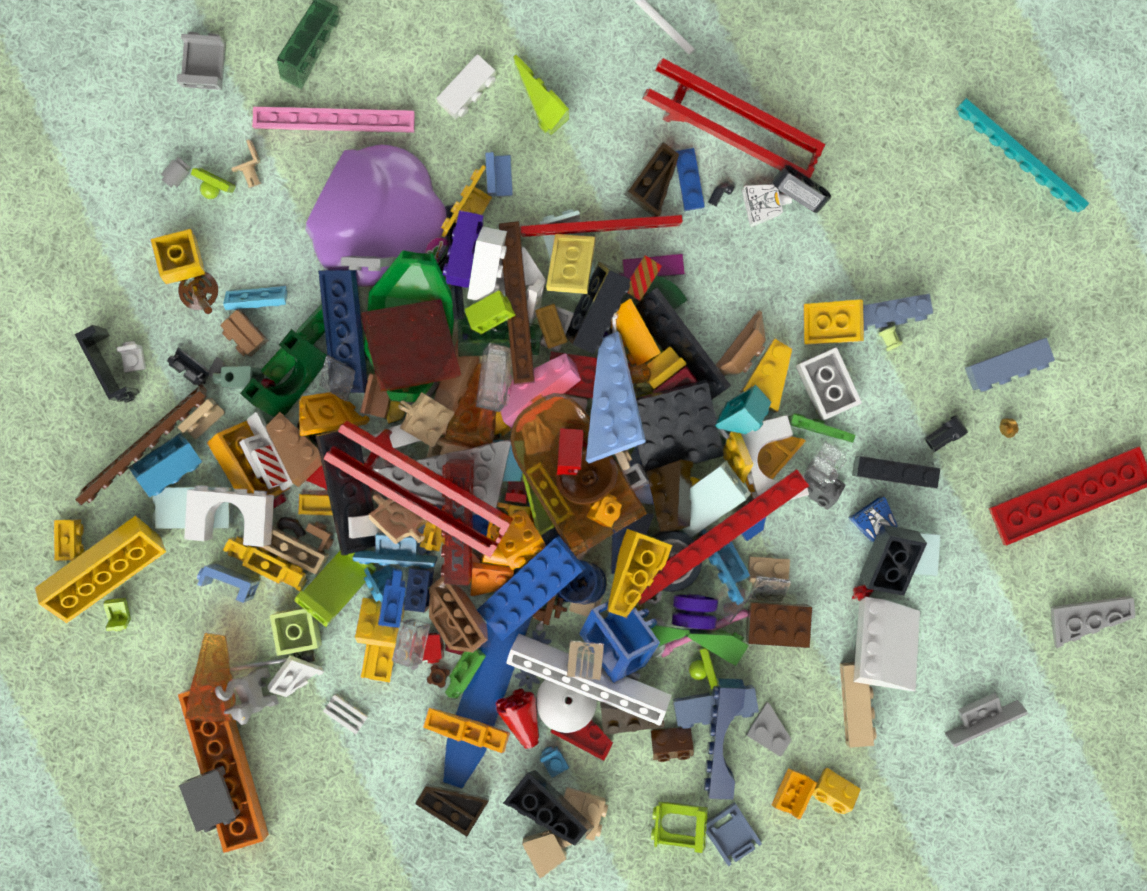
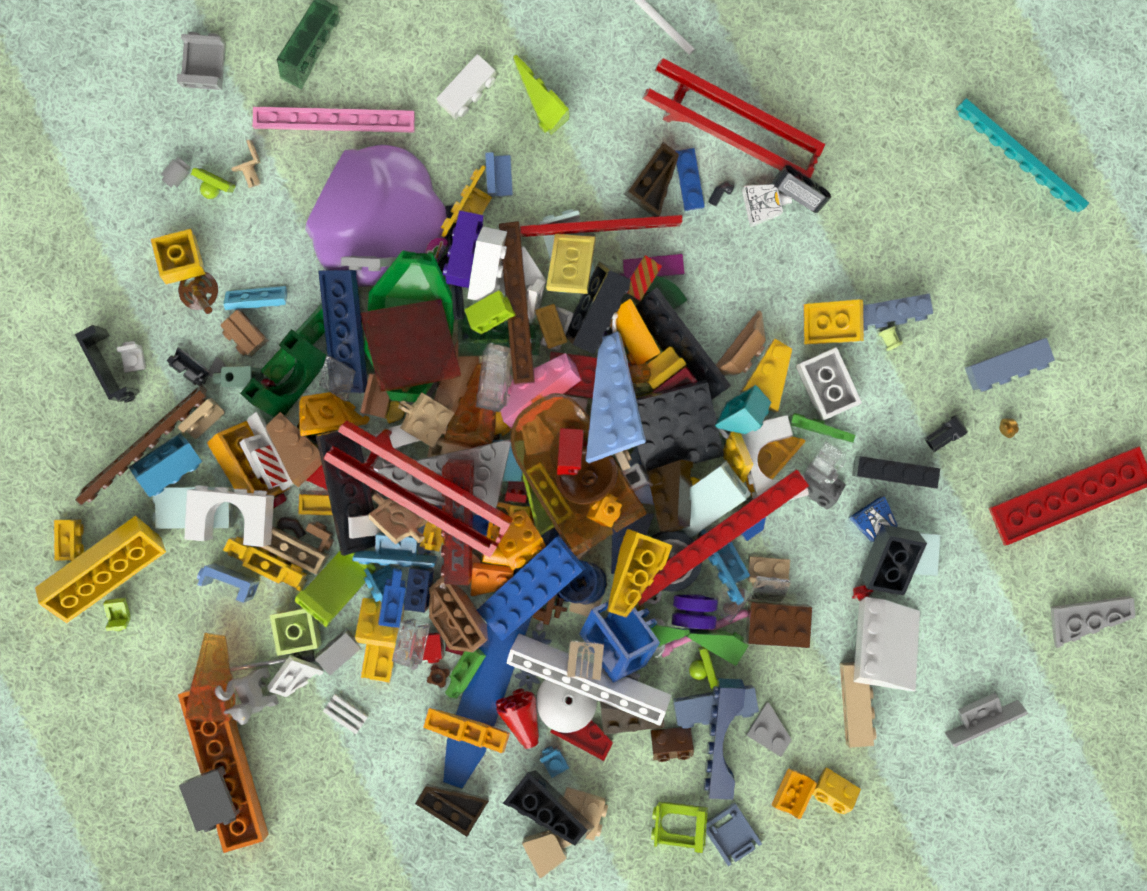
(337, 651): none -> light grey hinge

